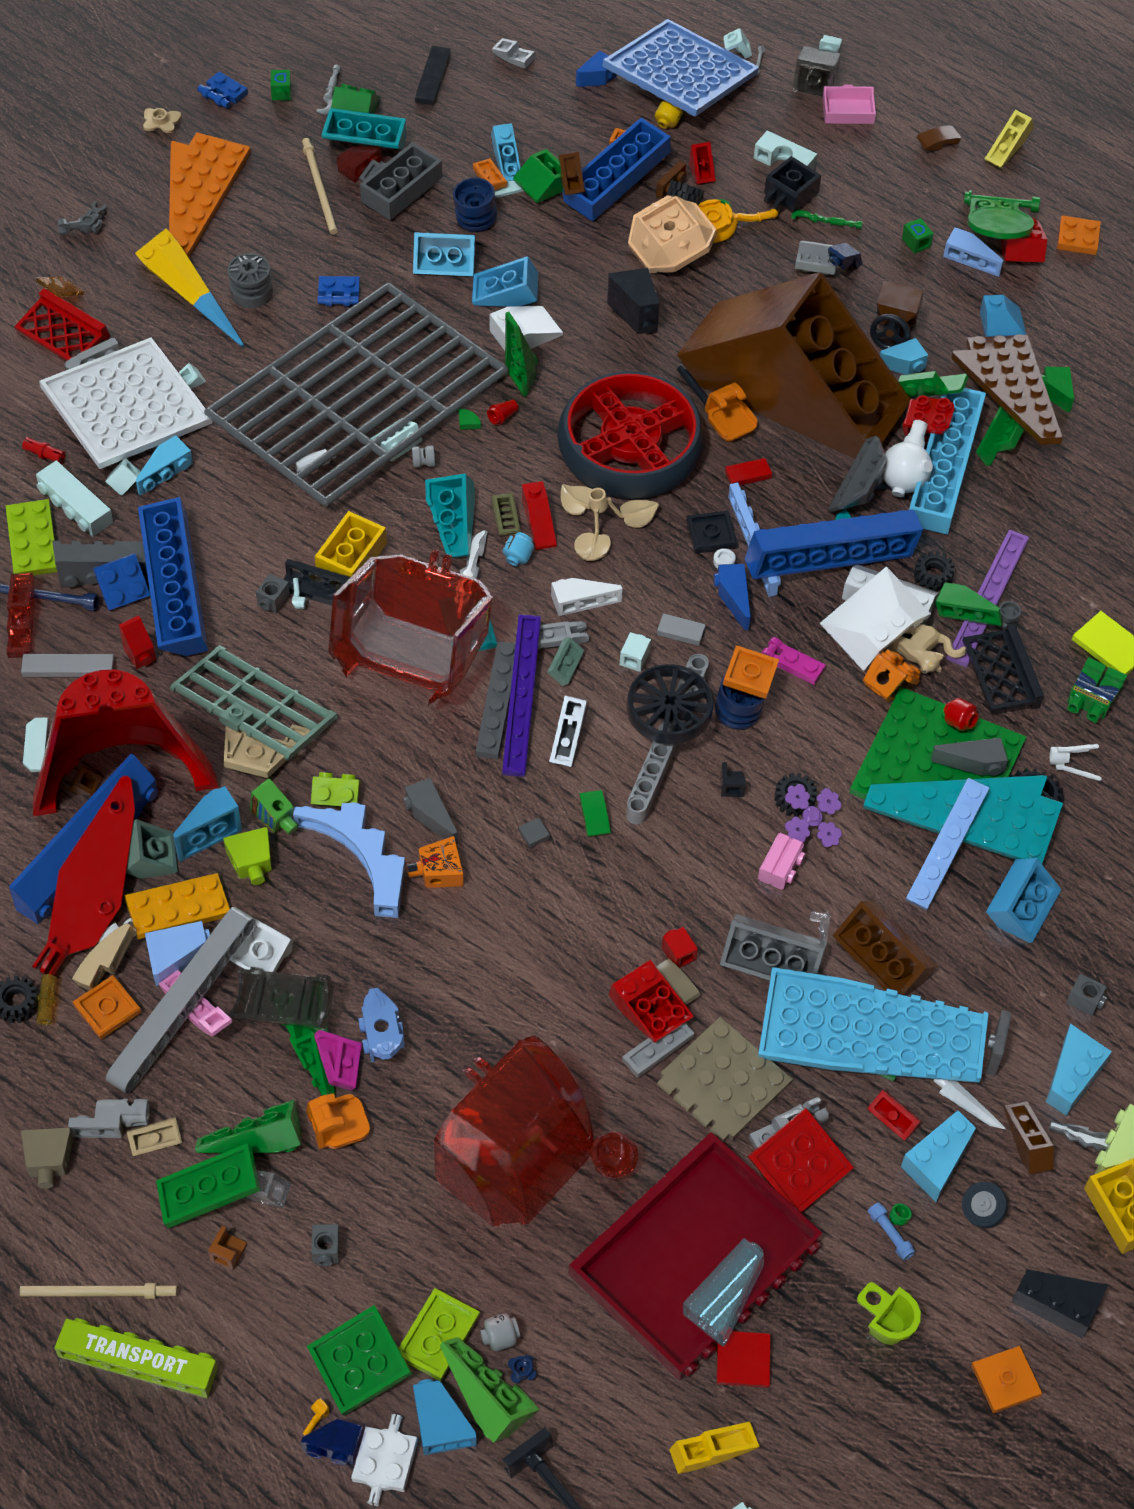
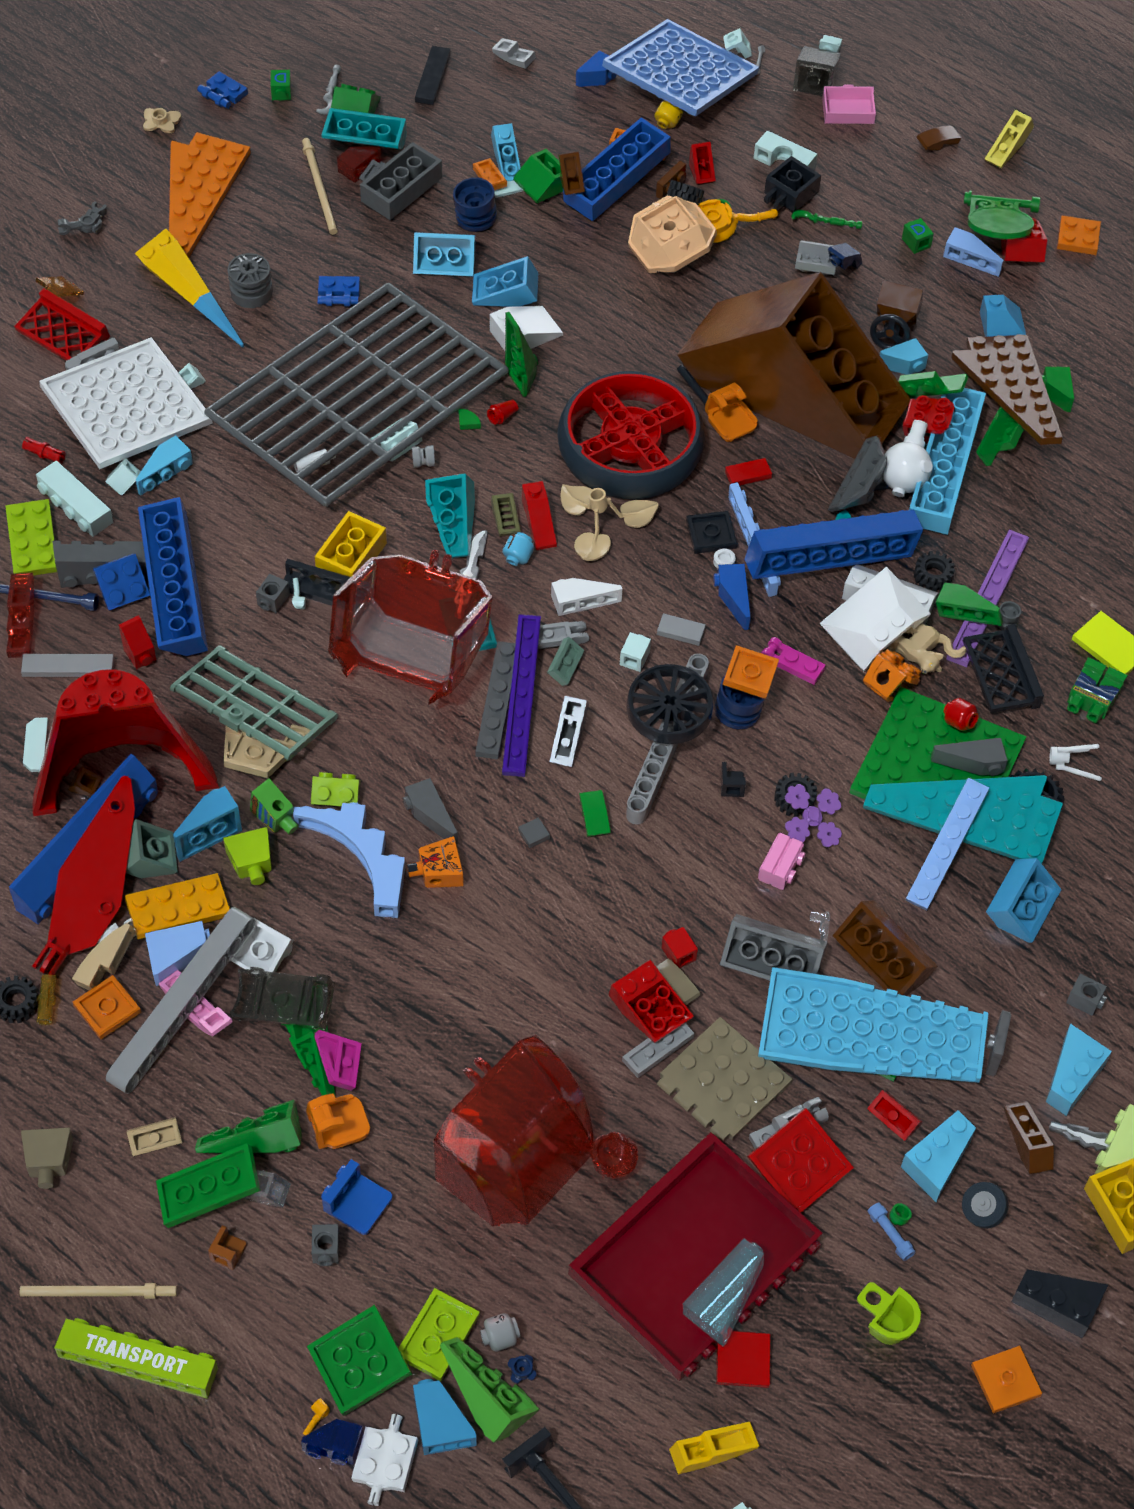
(110, 1118): light grey plate -> none
(355, 1199): none -> blue bracket
(379, 1007): medium blue piece -> none
(634, 299): black slope -> none
(960, 1096): white bar -> none

